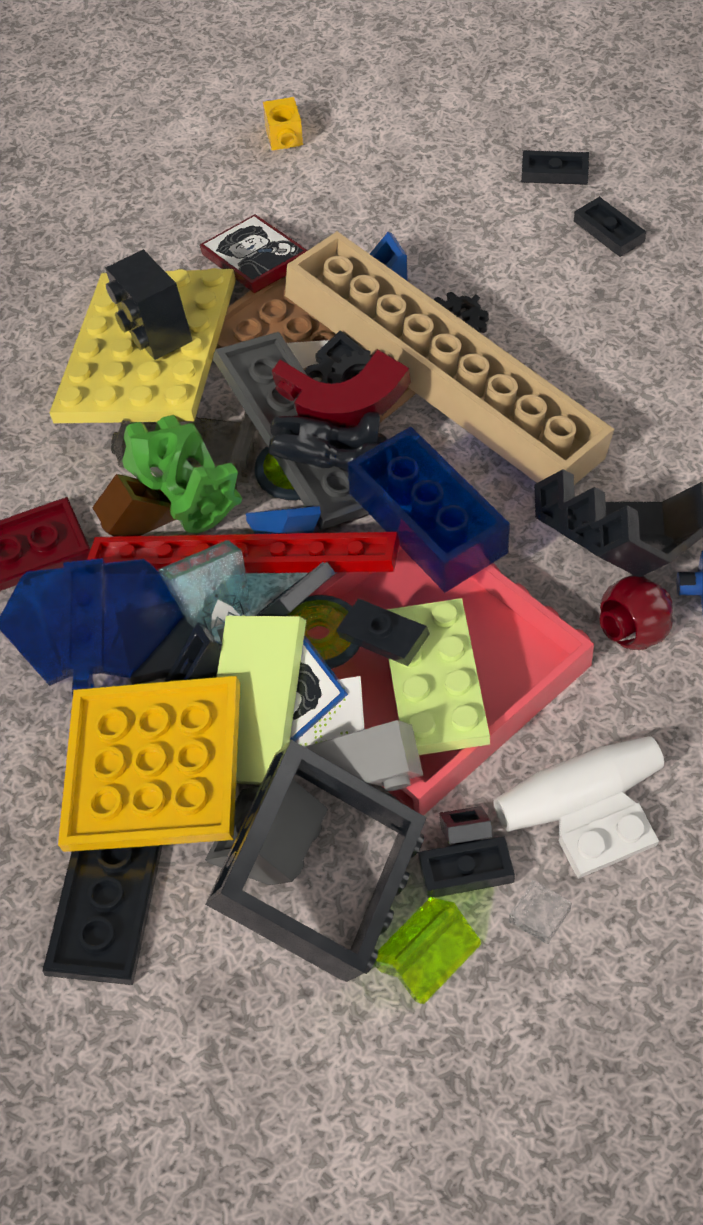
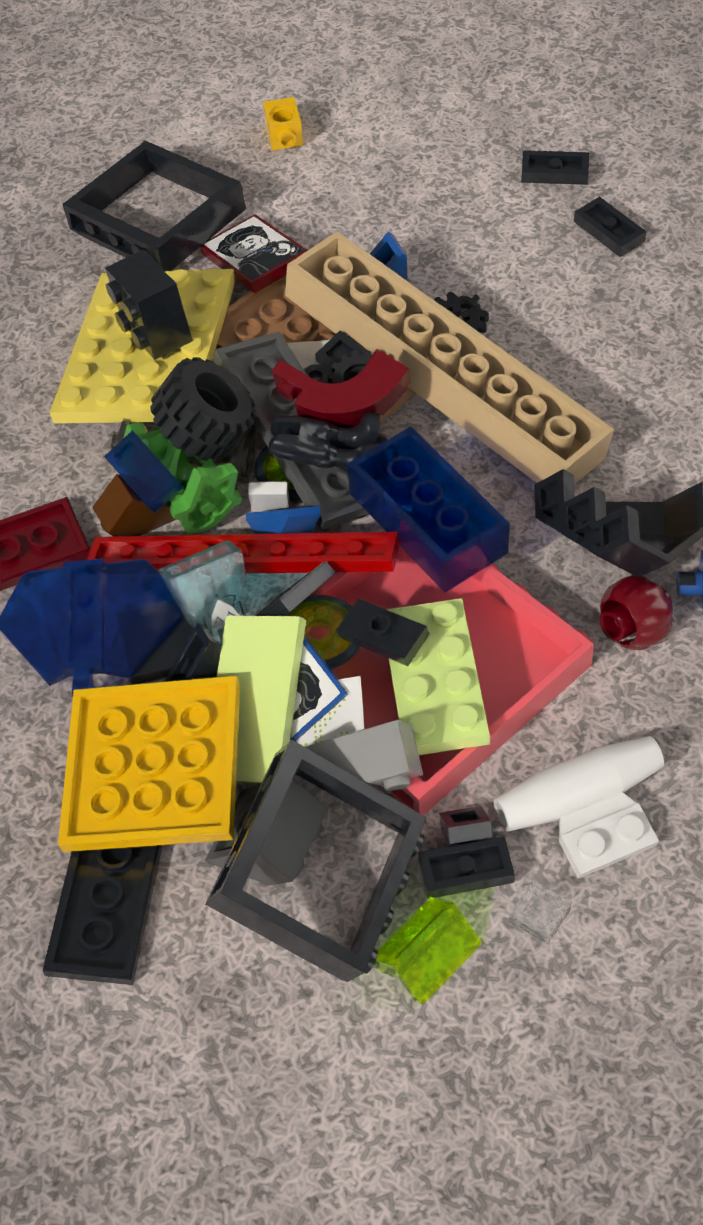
(143, 471): none -> clear blue tile
(203, 409): none -> black tyre
(222, 206): none -> black window
(268, 496): none -> white tile

